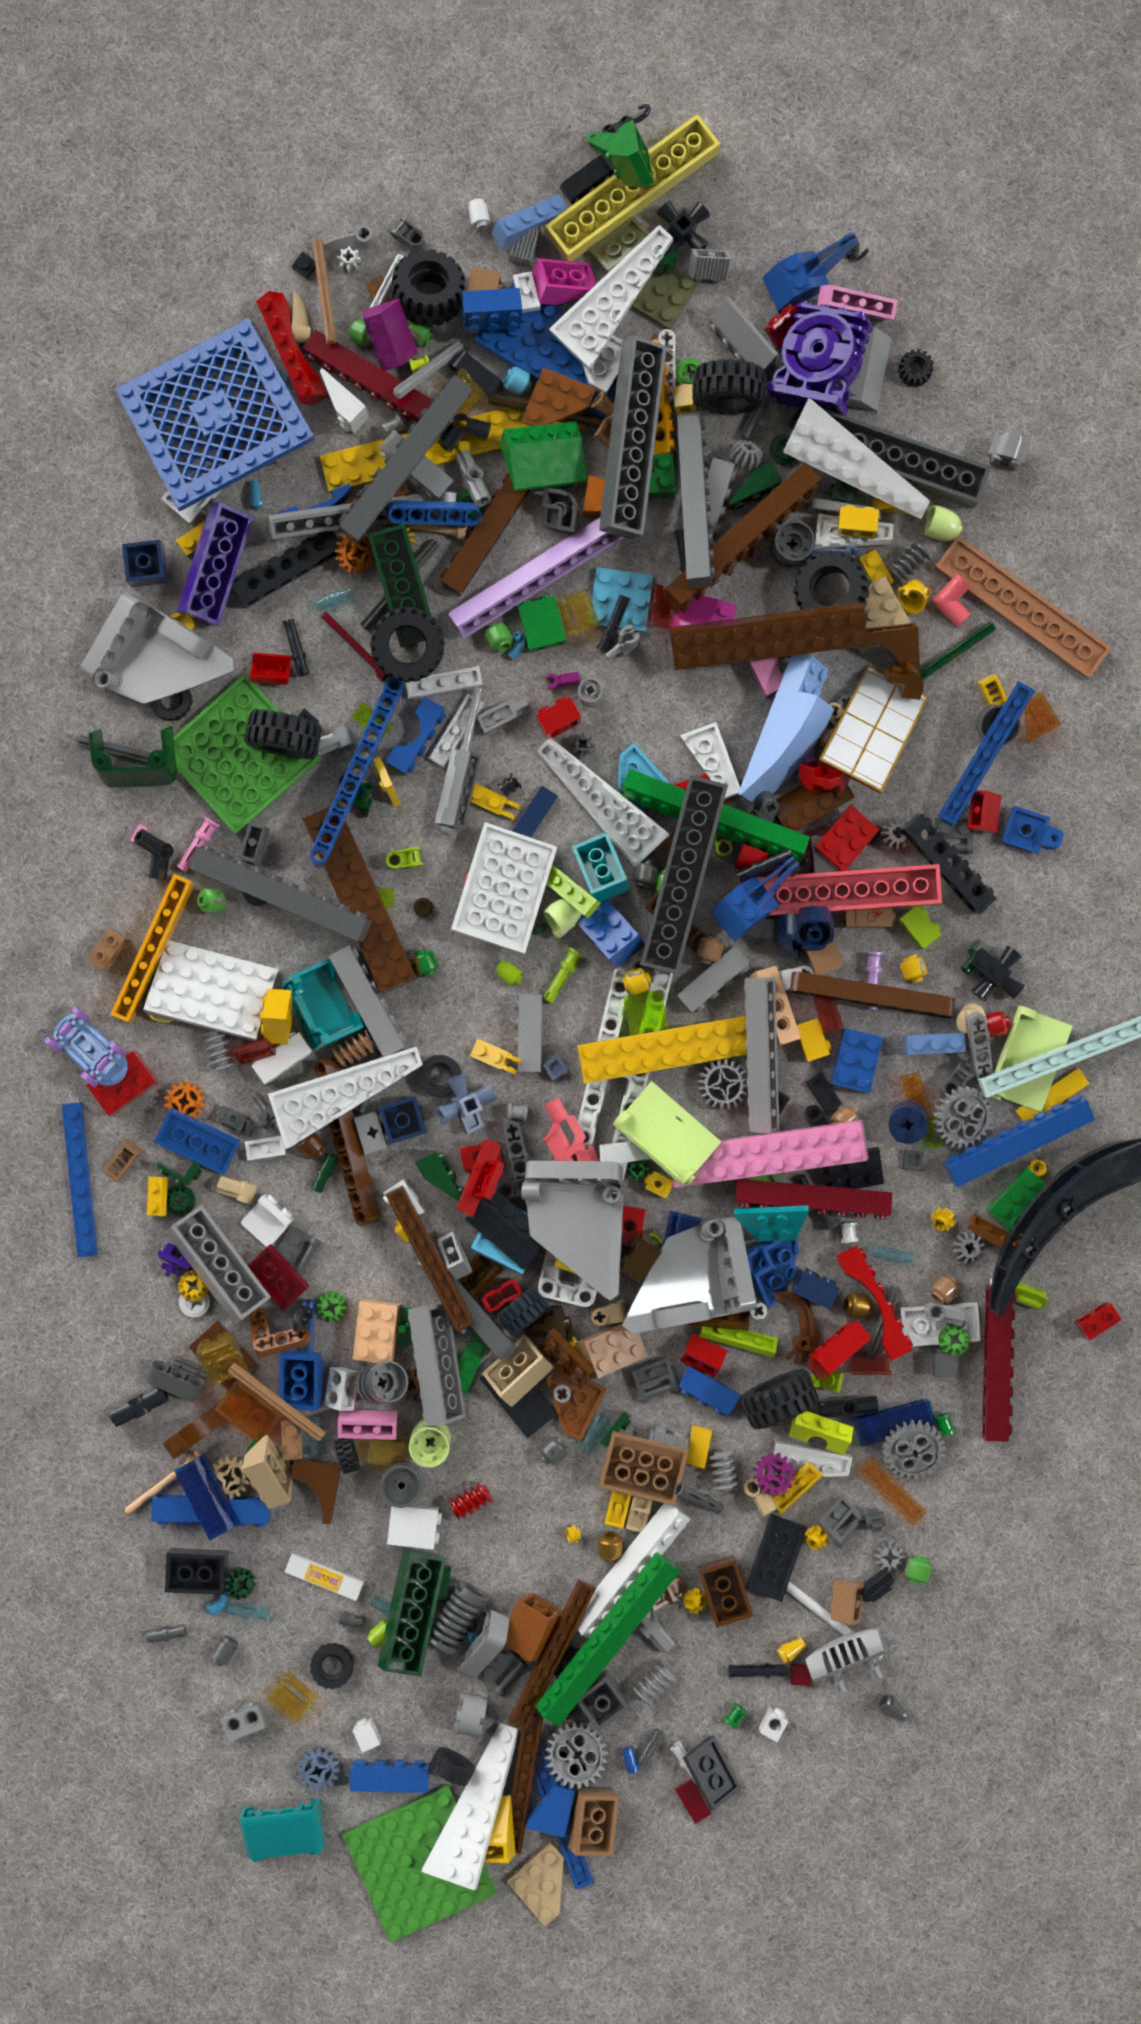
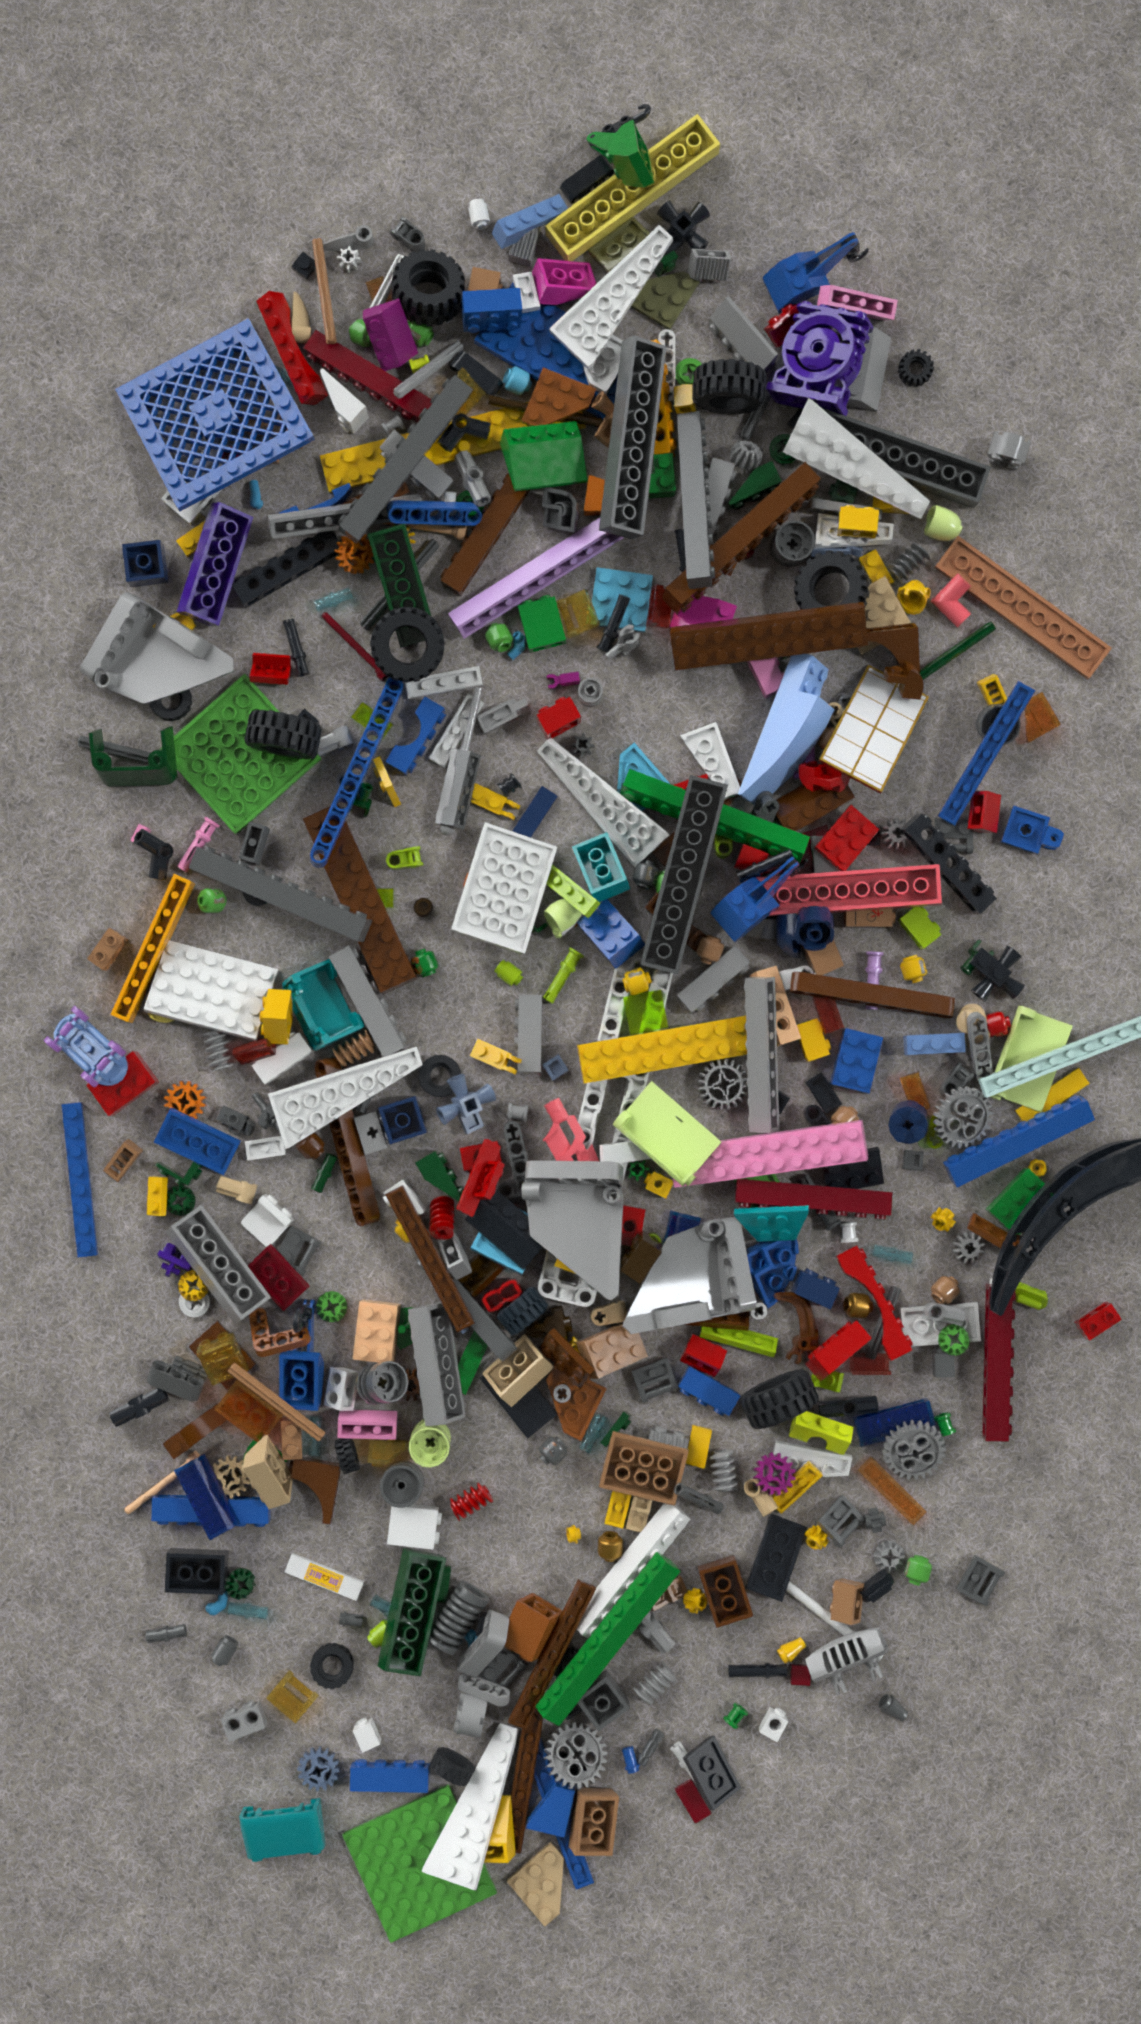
(442, 1218): none -> red piece
(495, 1694): none -> light grey beam
(975, 1577): none -> dark grey plate

